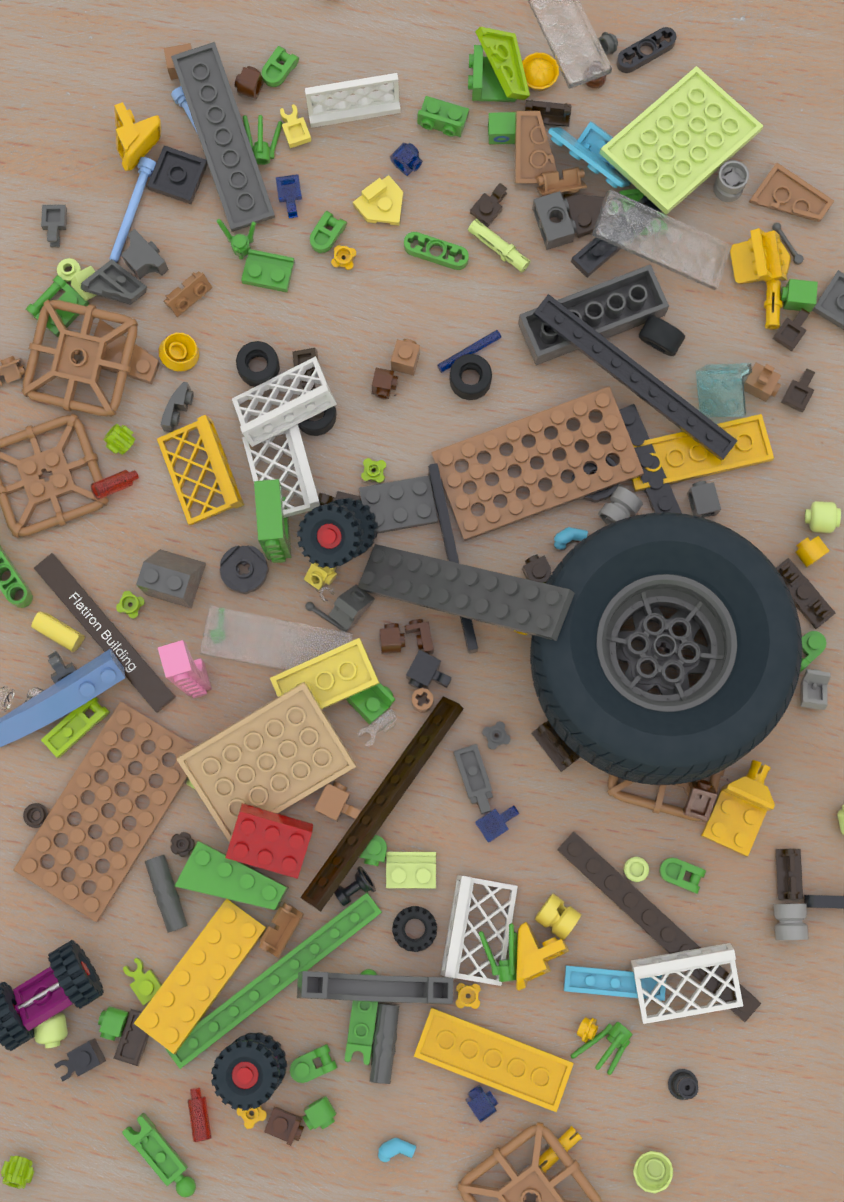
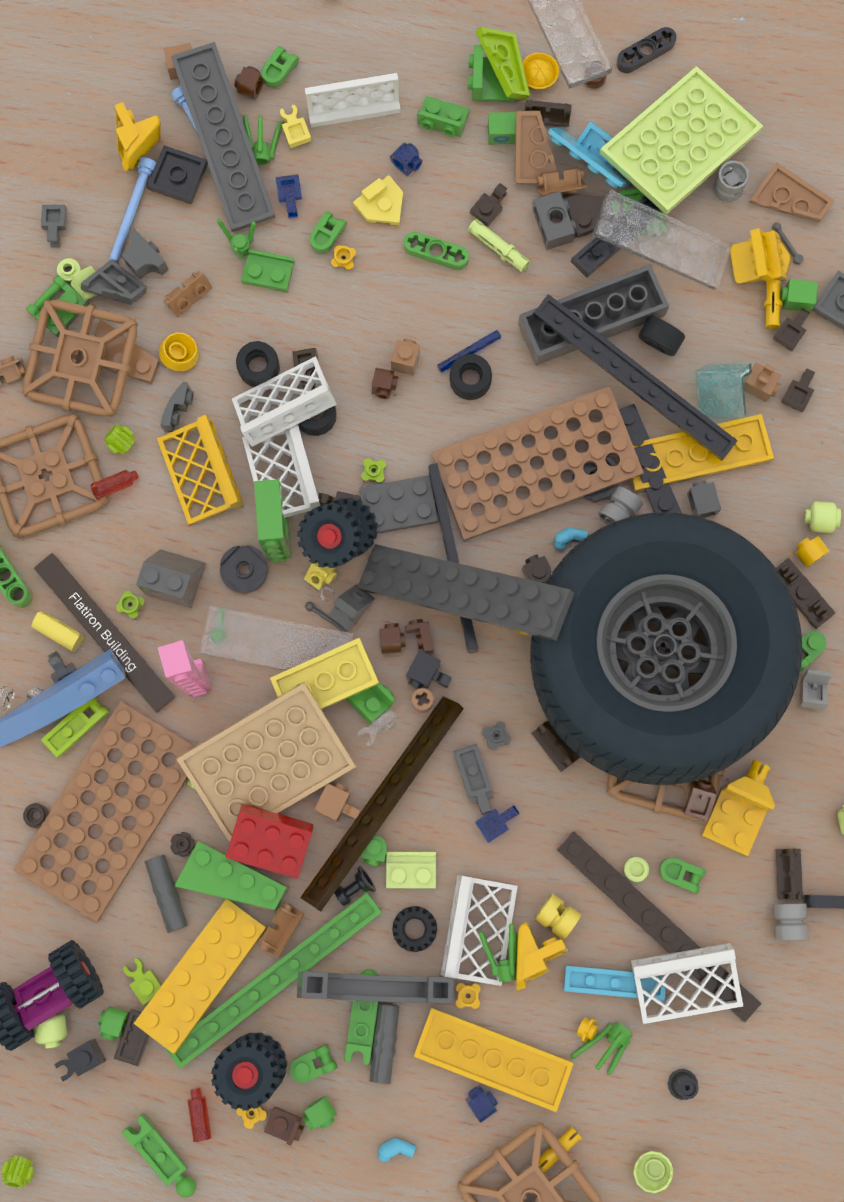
(608, 42): dark grey plate -> none

